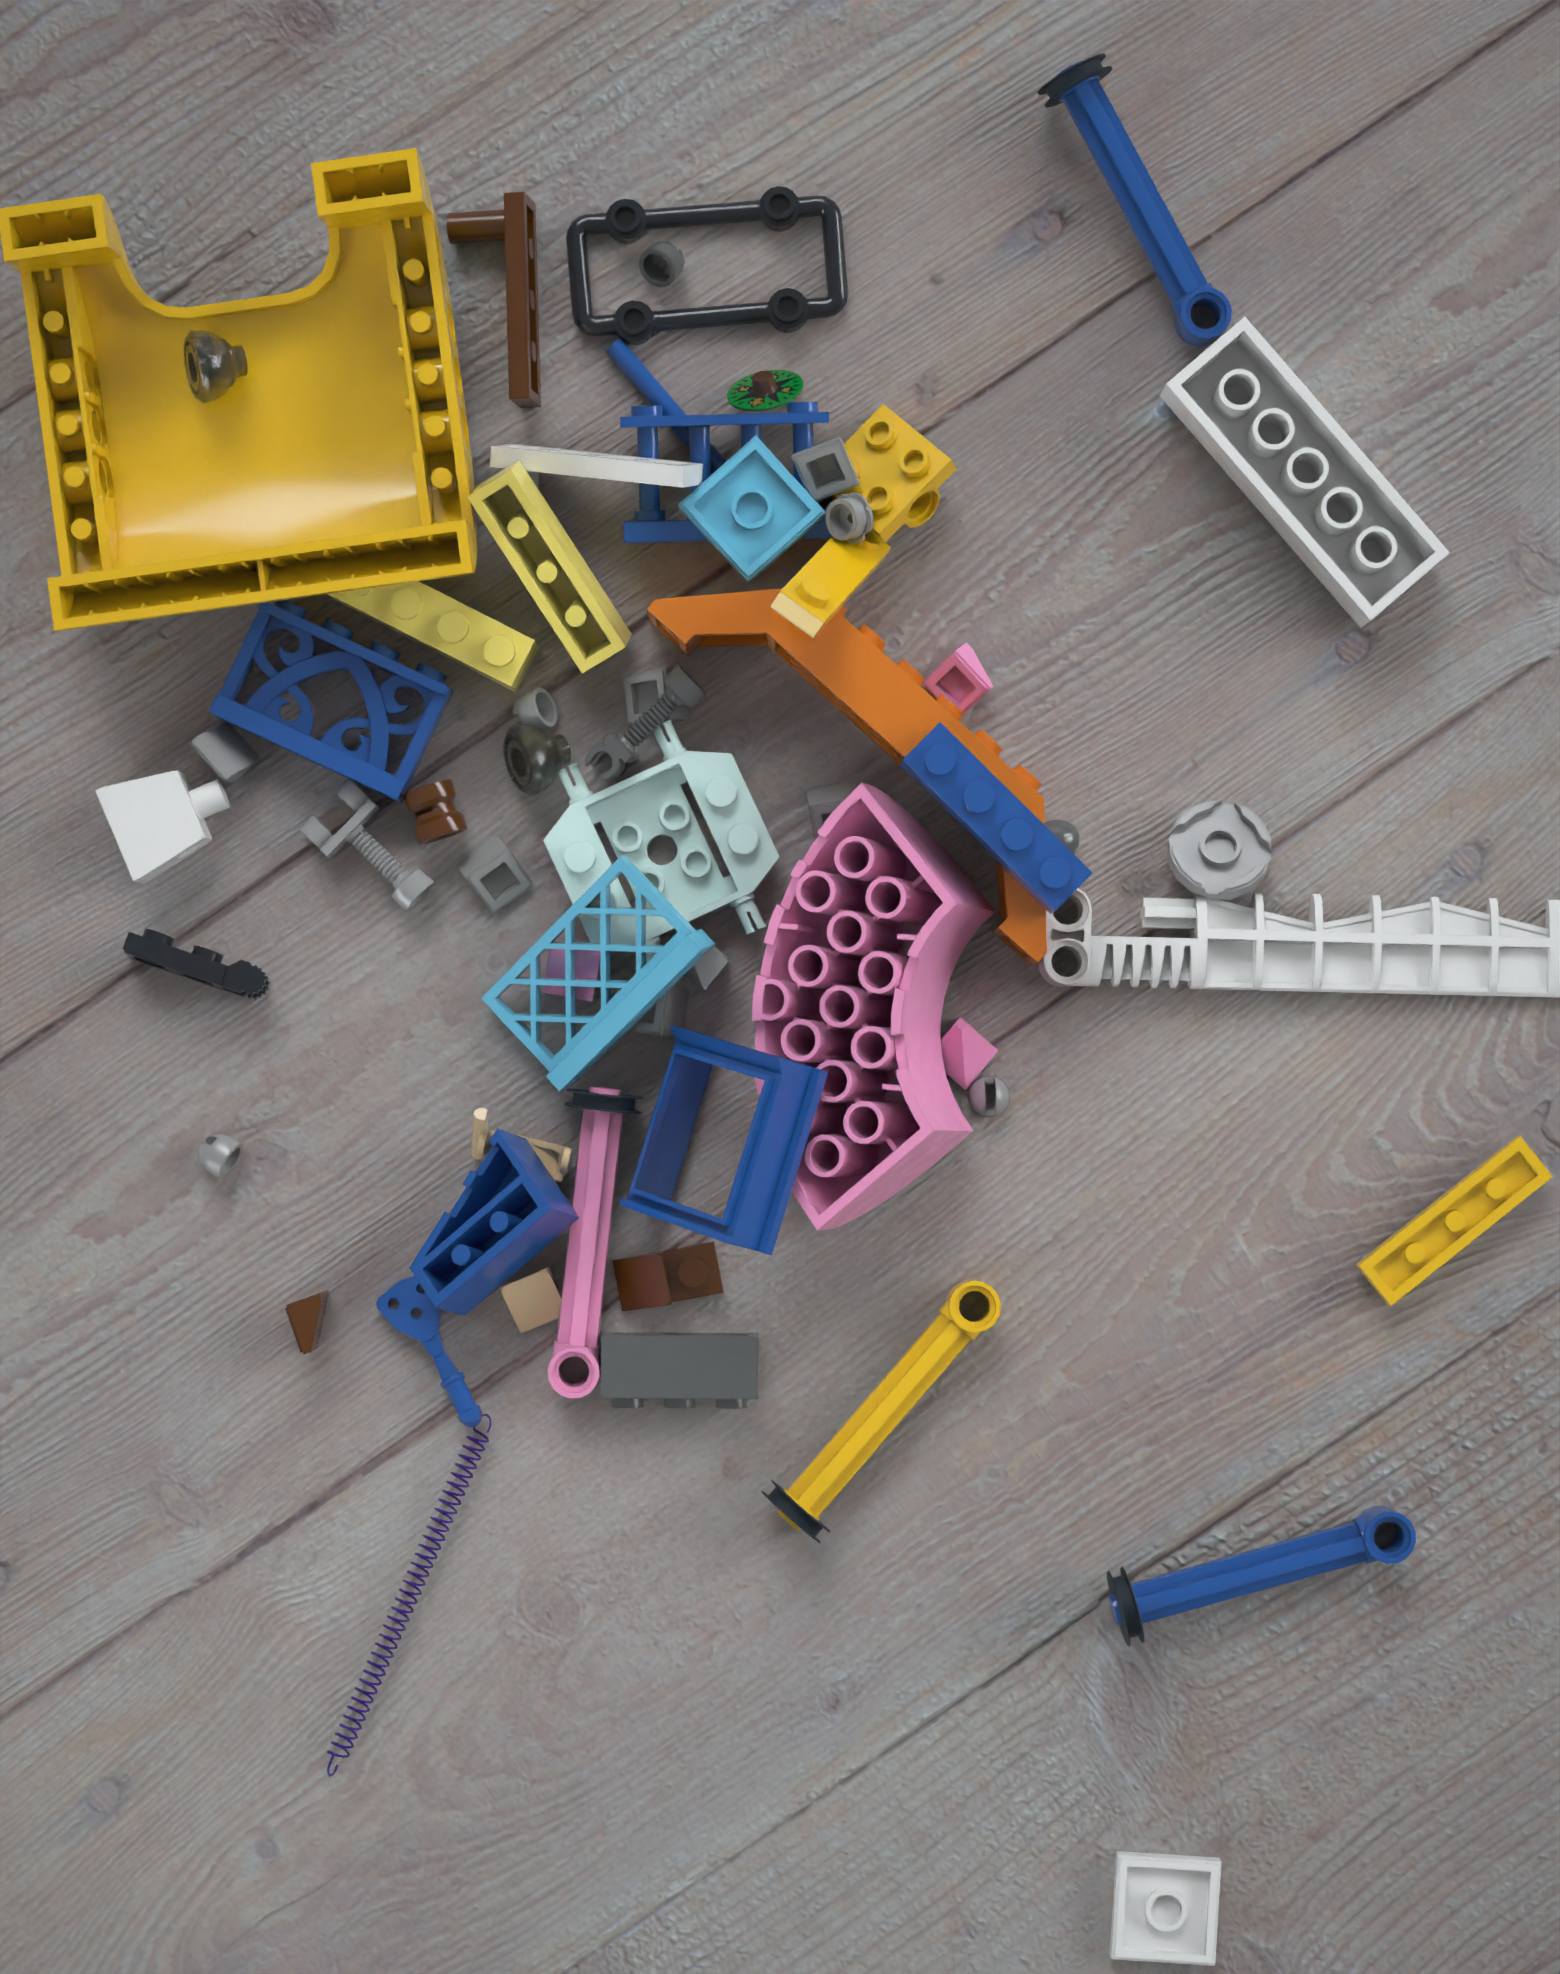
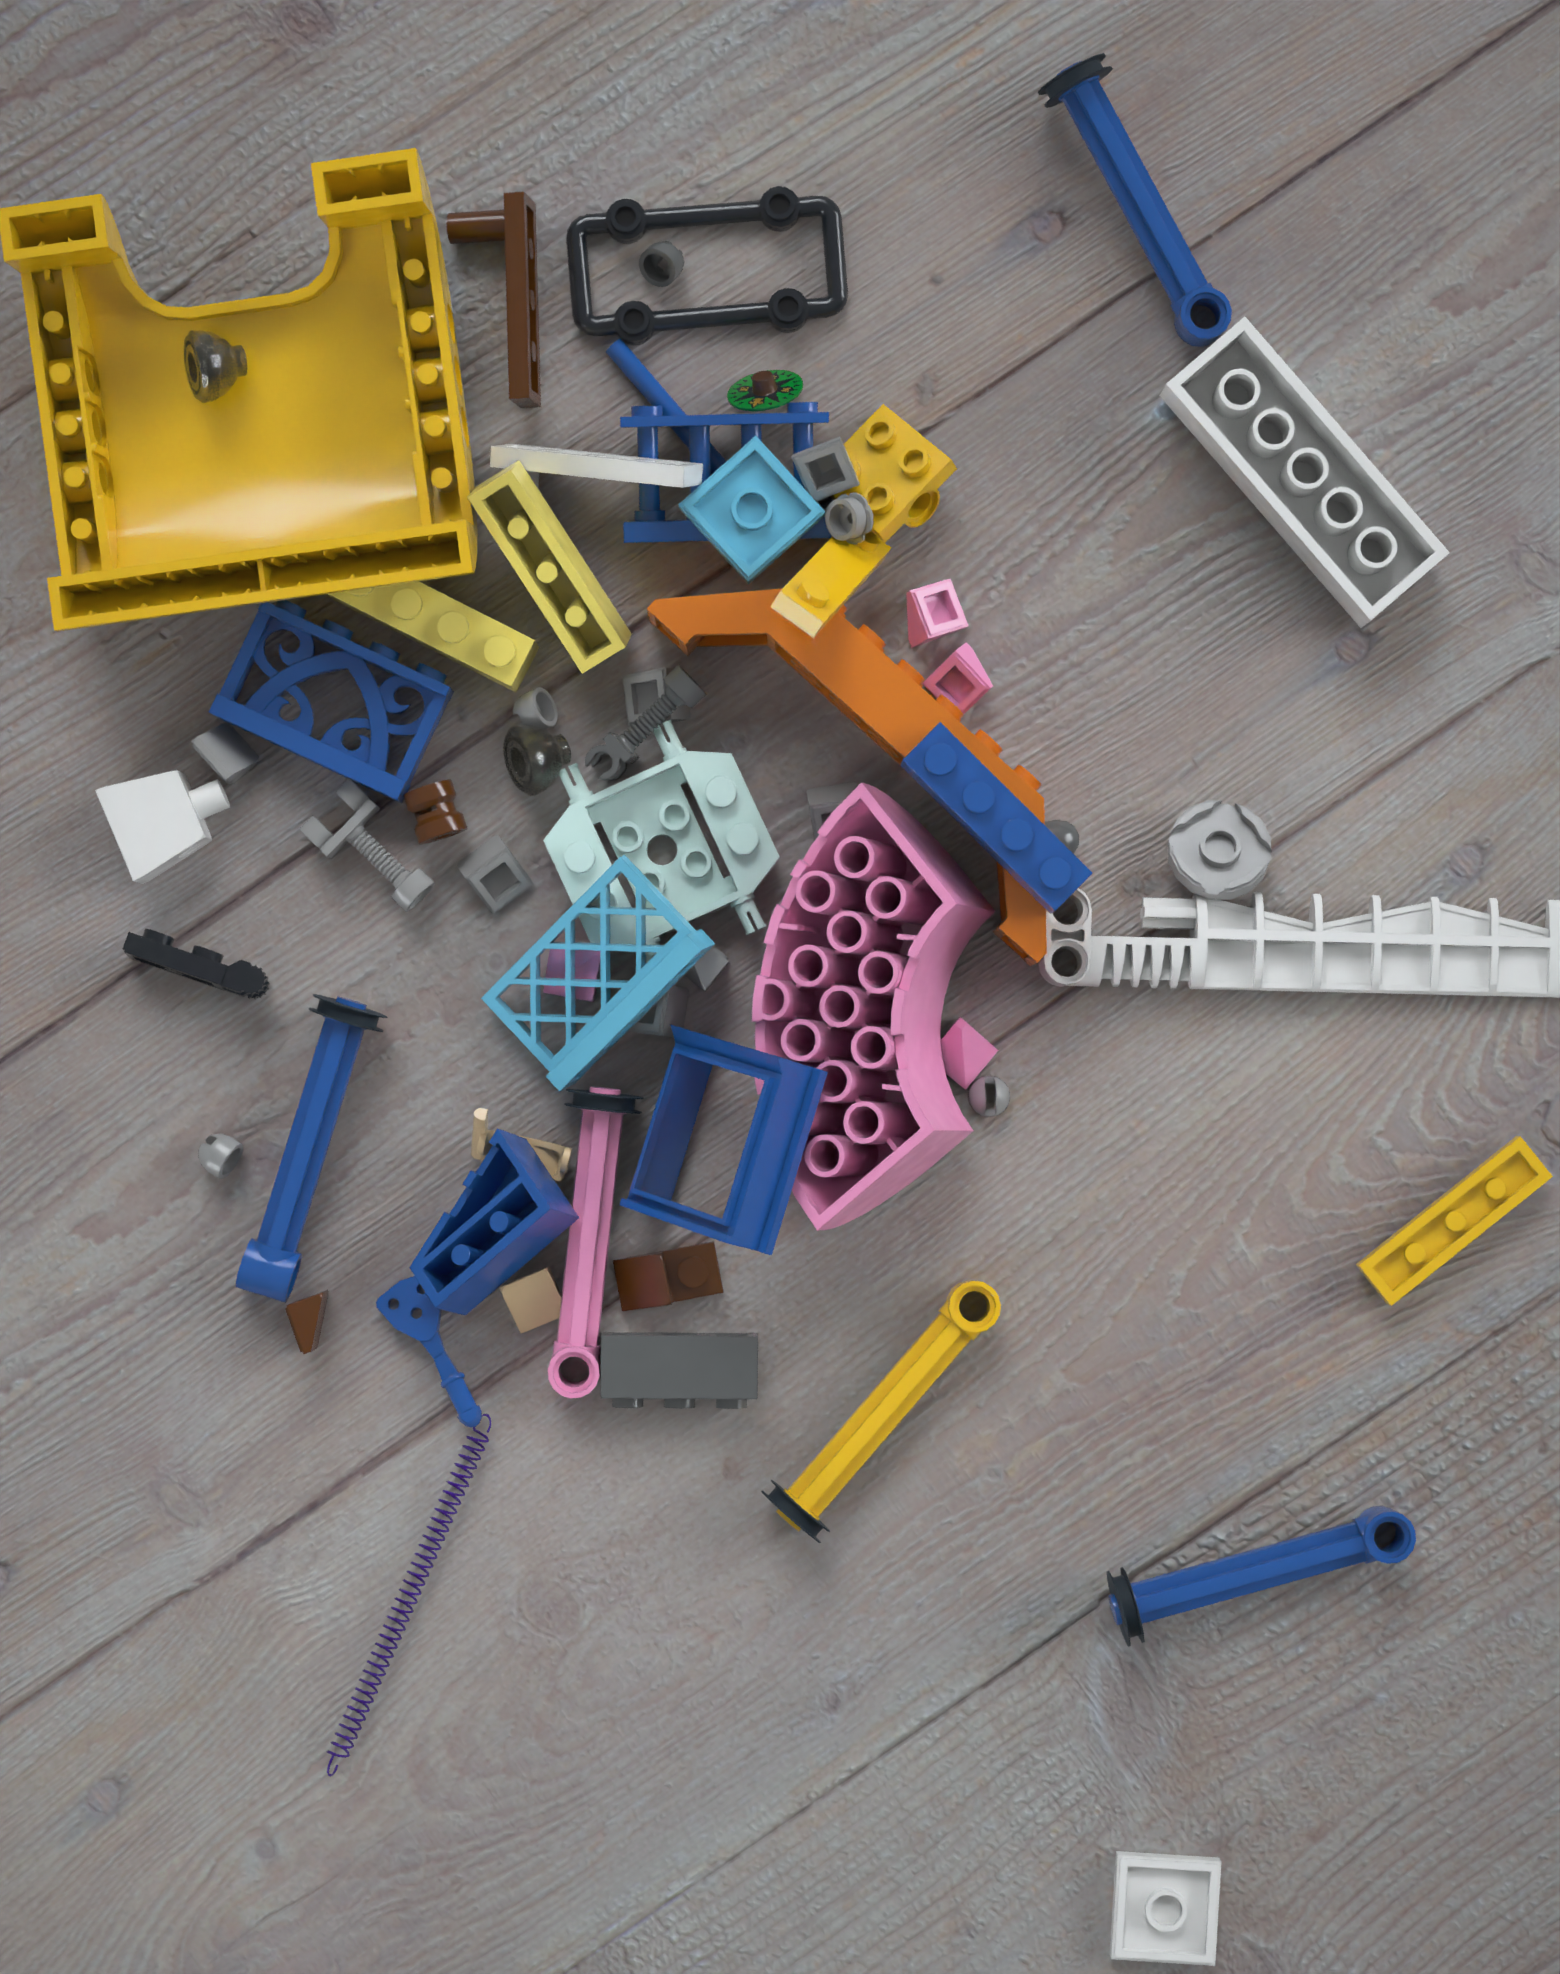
(273, 1259): none -> blue piece
(933, 612): none -> bright pink slope

